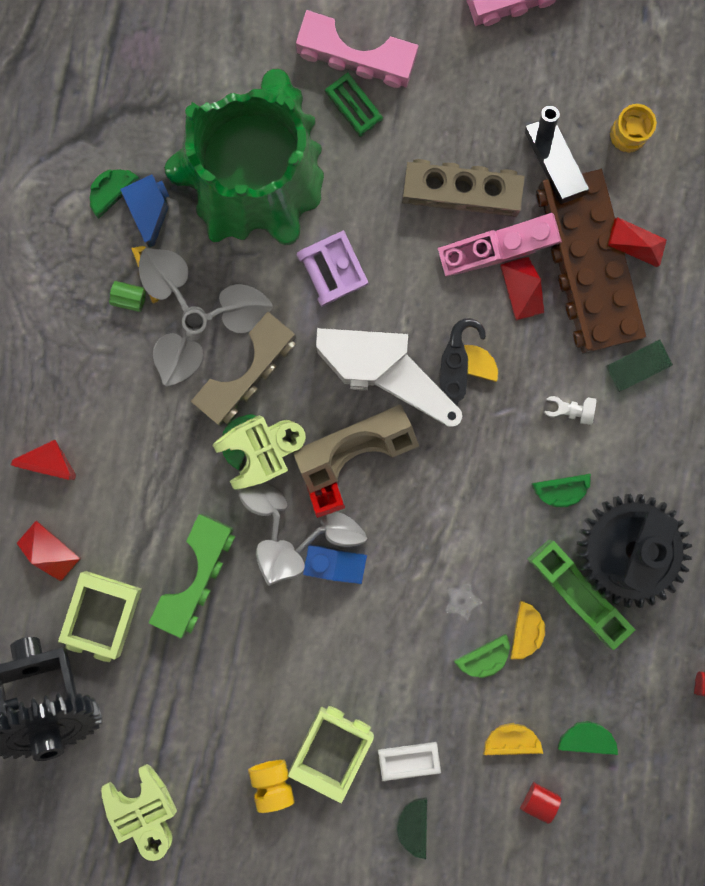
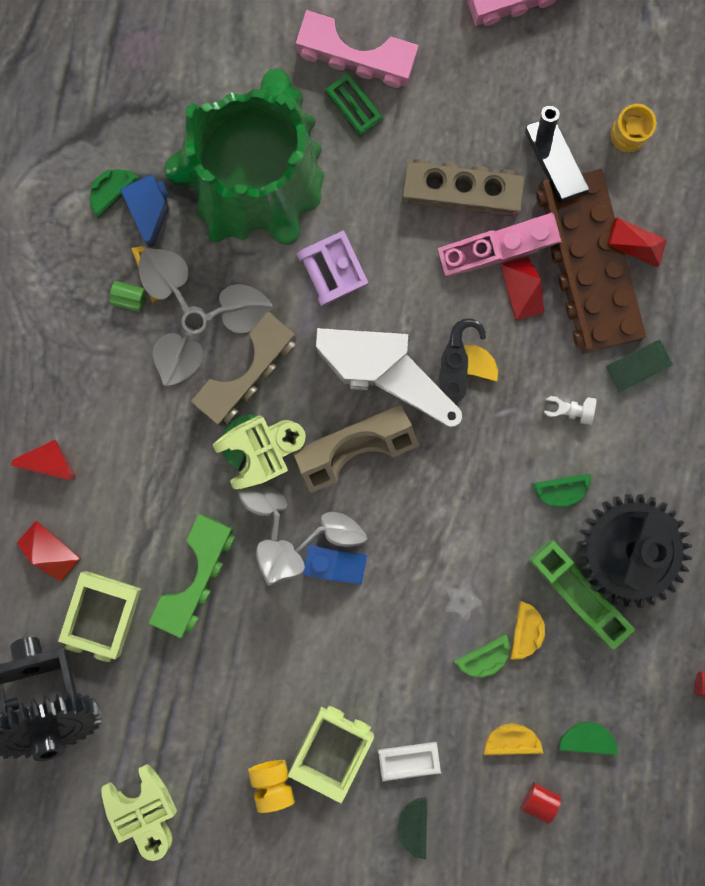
(326, 500): red slope -> none

